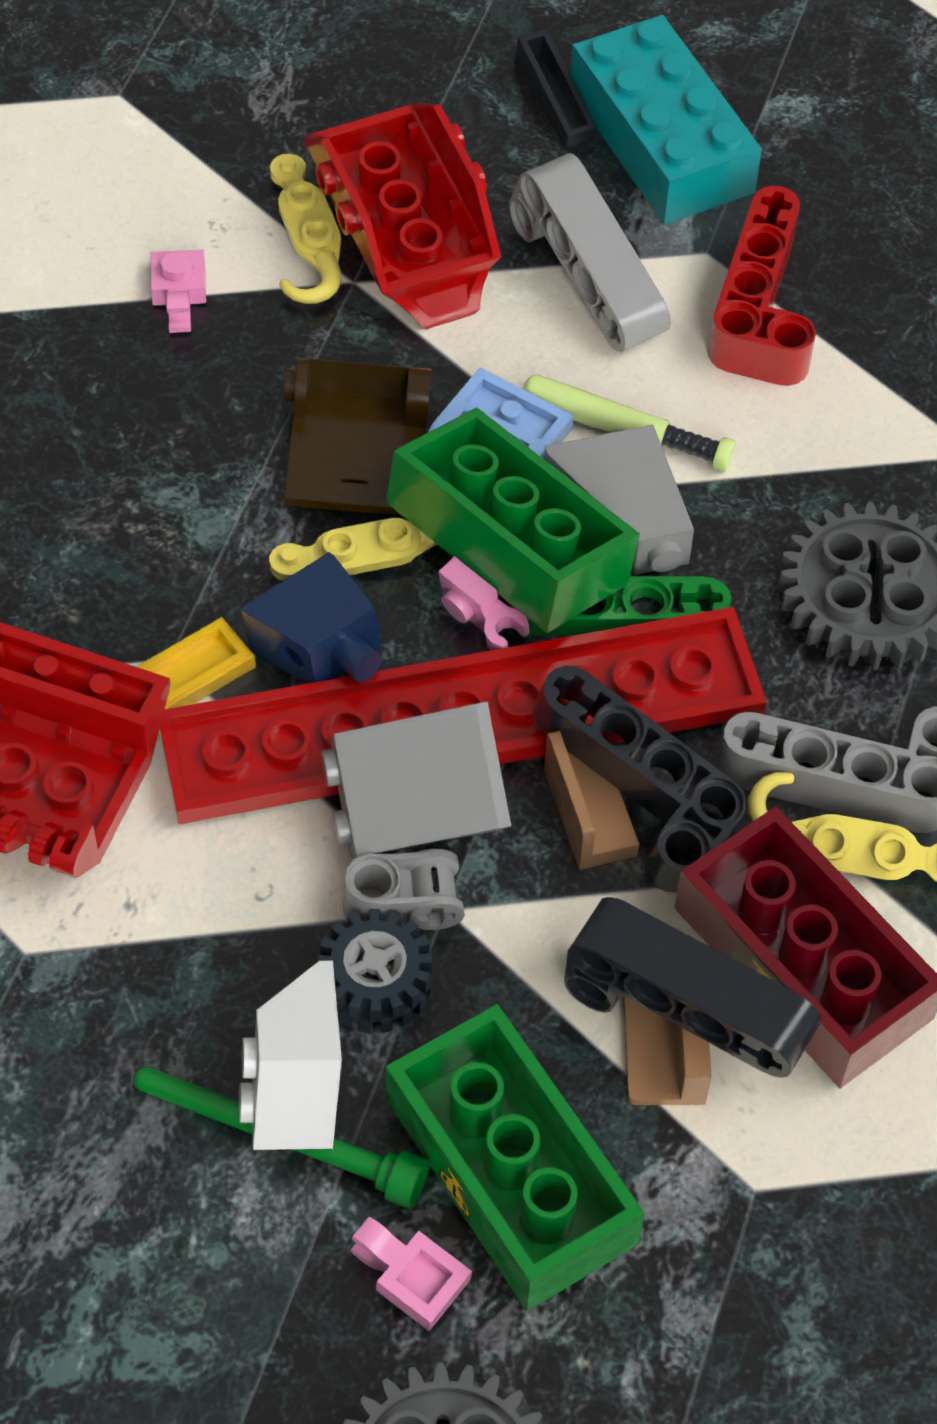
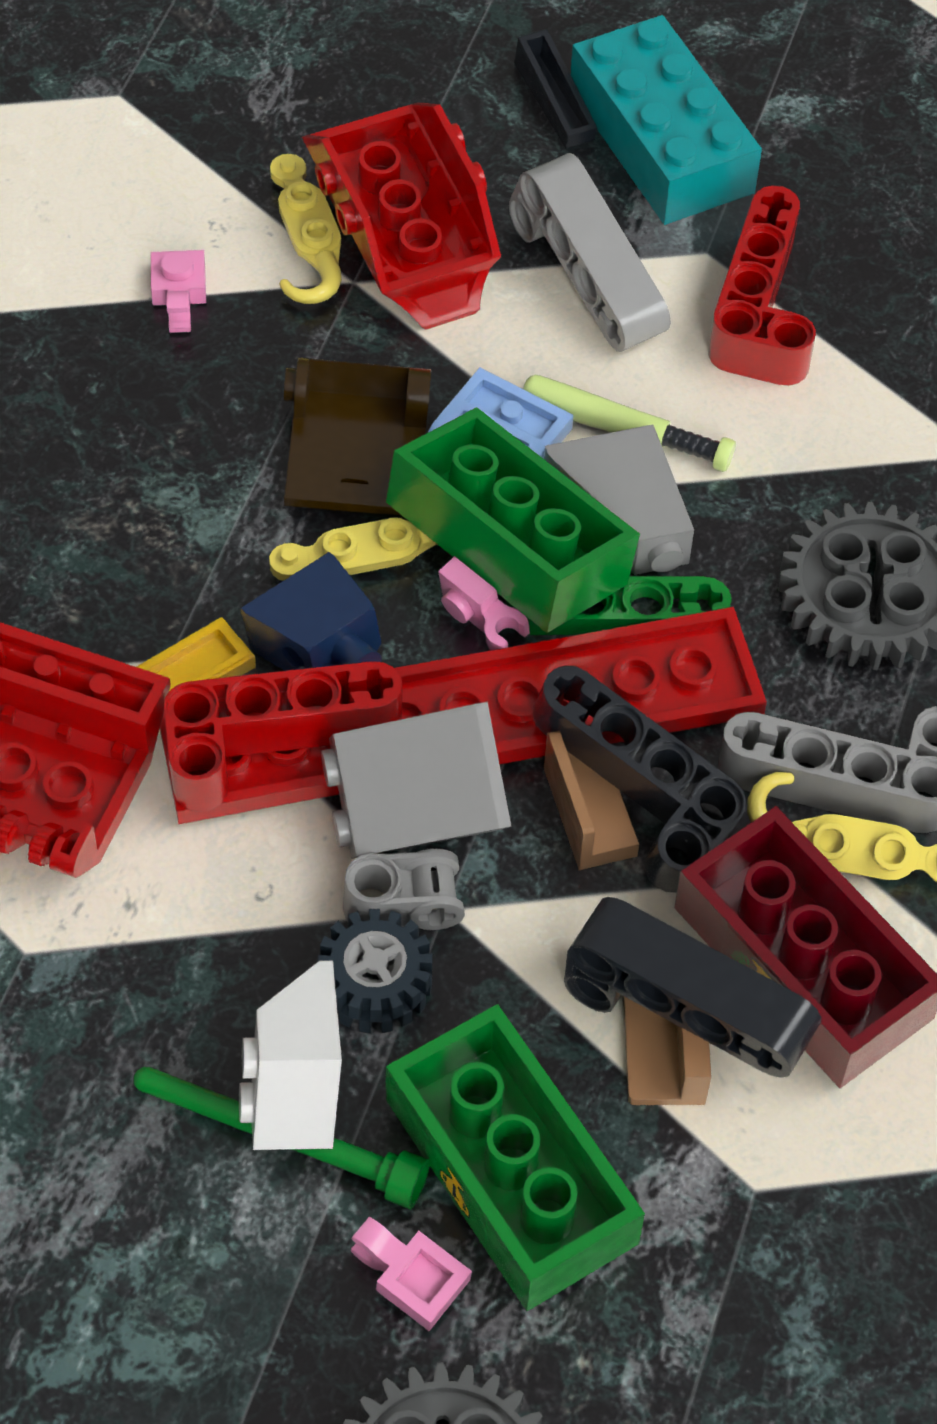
(350, 698): none -> red beam

